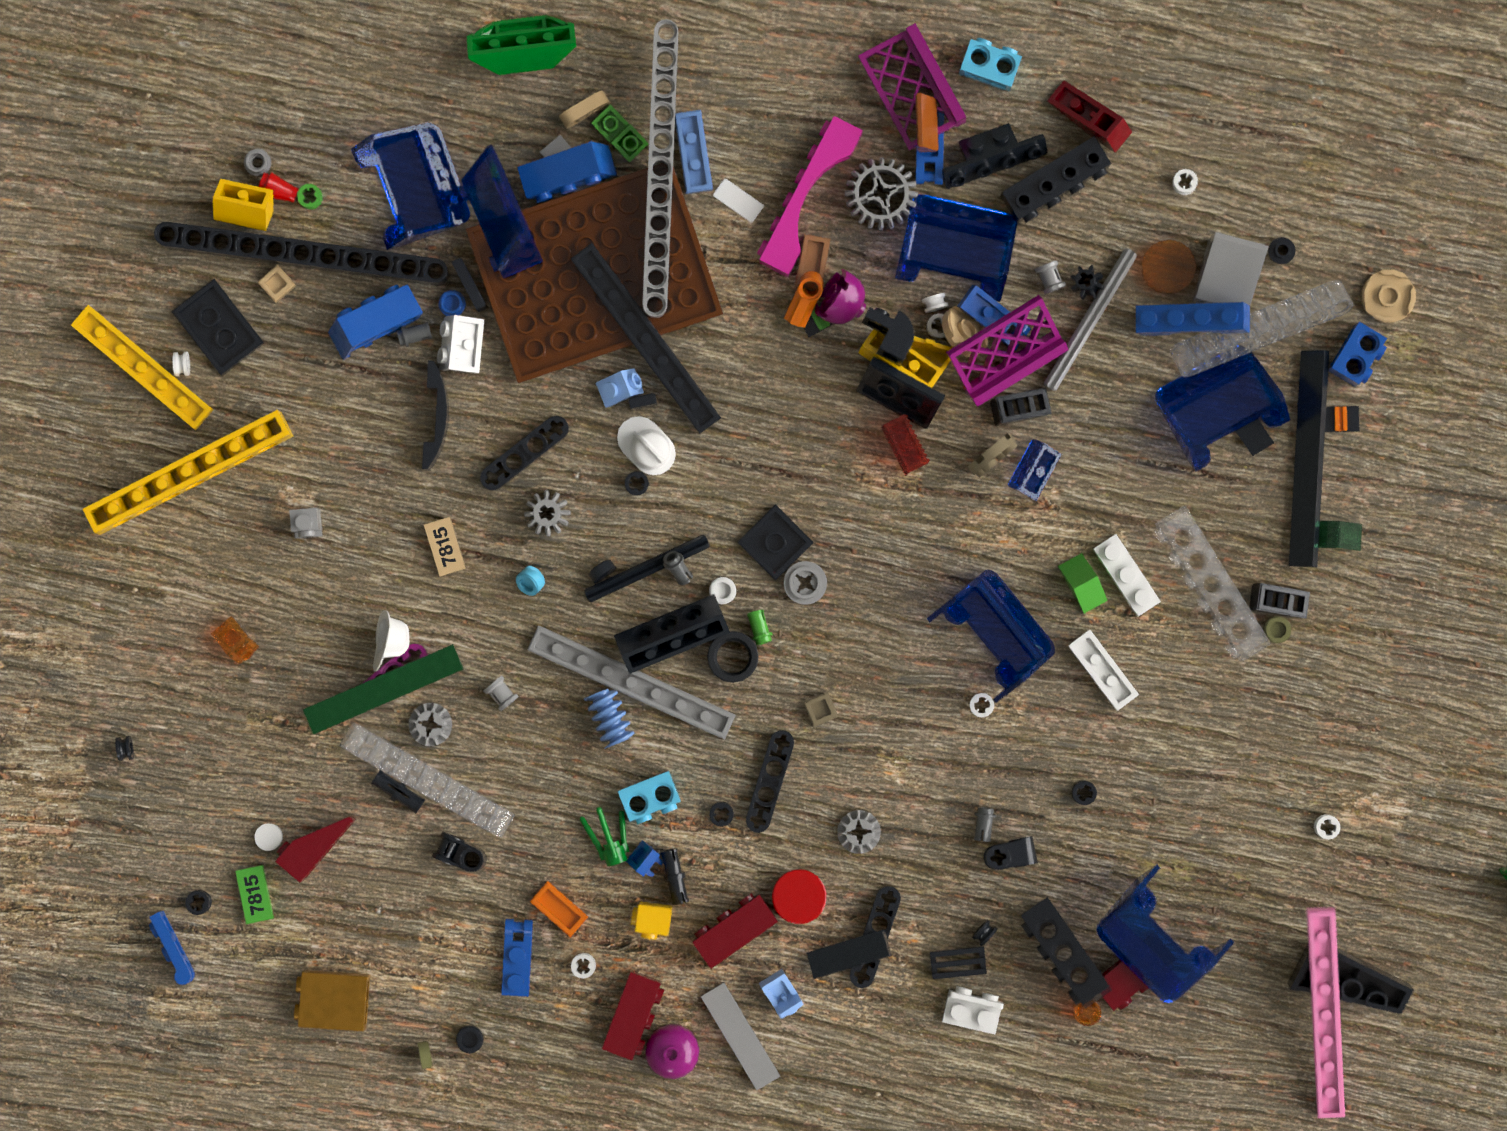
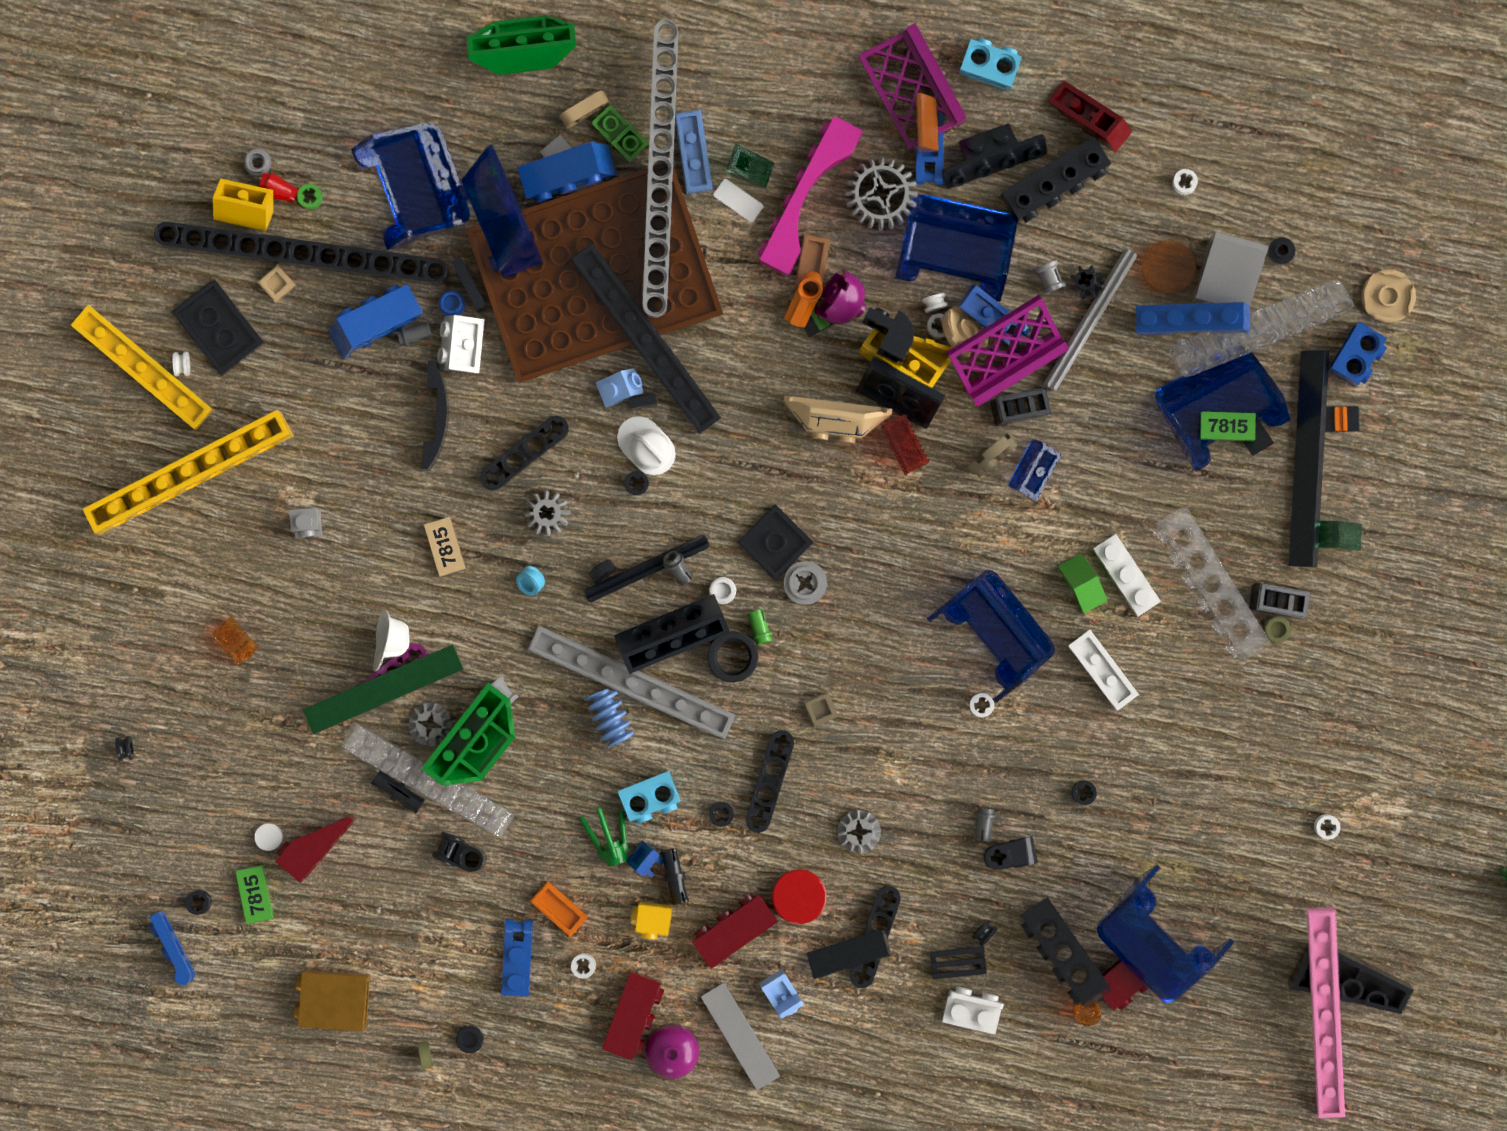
(474, 741): none -> green wedge
(749, 167): none -> clear green slope
(836, 418): none -> tan wedge
(1227, 426): none -> bright green tile

